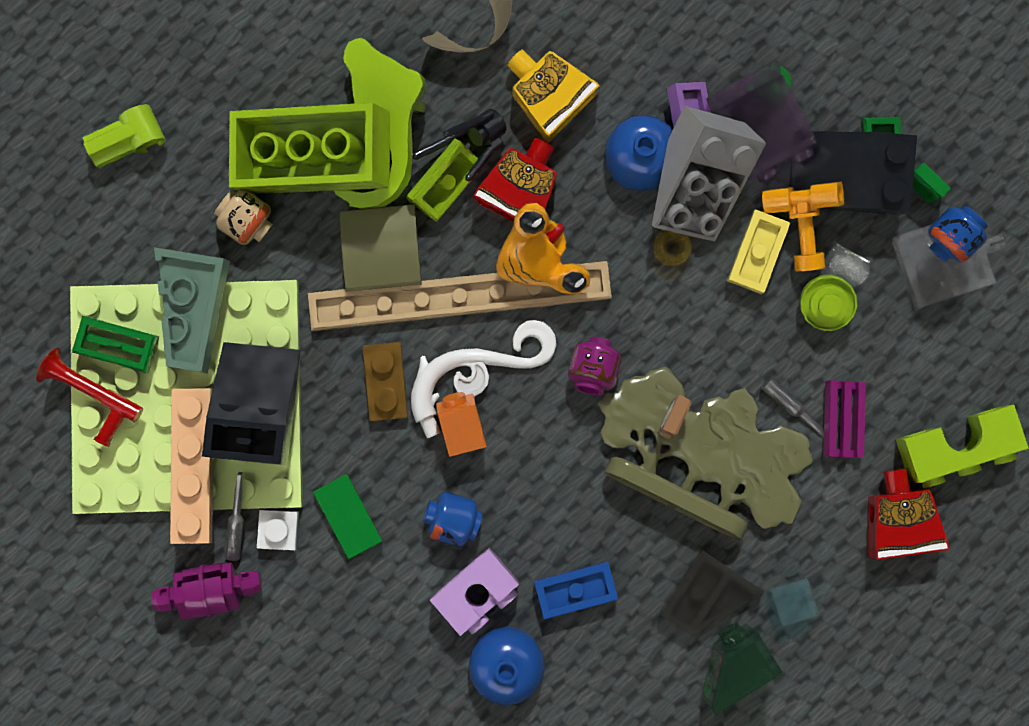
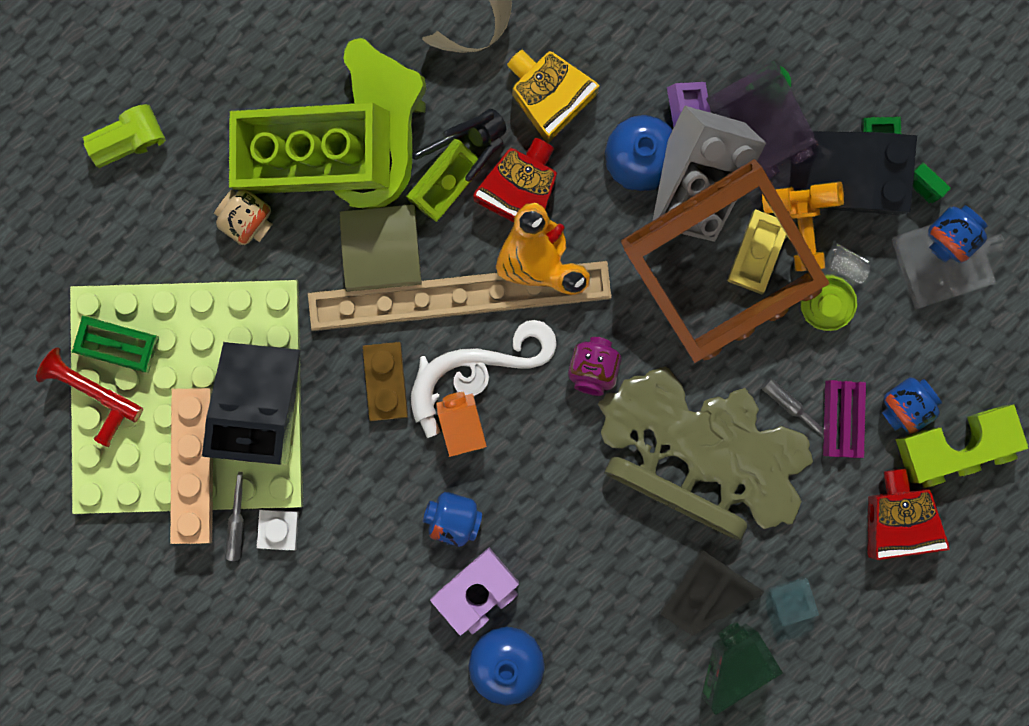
(192, 304): sand green wing -> none
(206, 591): magenta piece -> none
(348, 516): green tile -> none
(576, 590): blue plate -> none
(672, 259): clear yellow plate -> none
(674, 417): medium nougat tile -> none
(693, 212): none -> dark orange window
(911, 405): none -> blue head

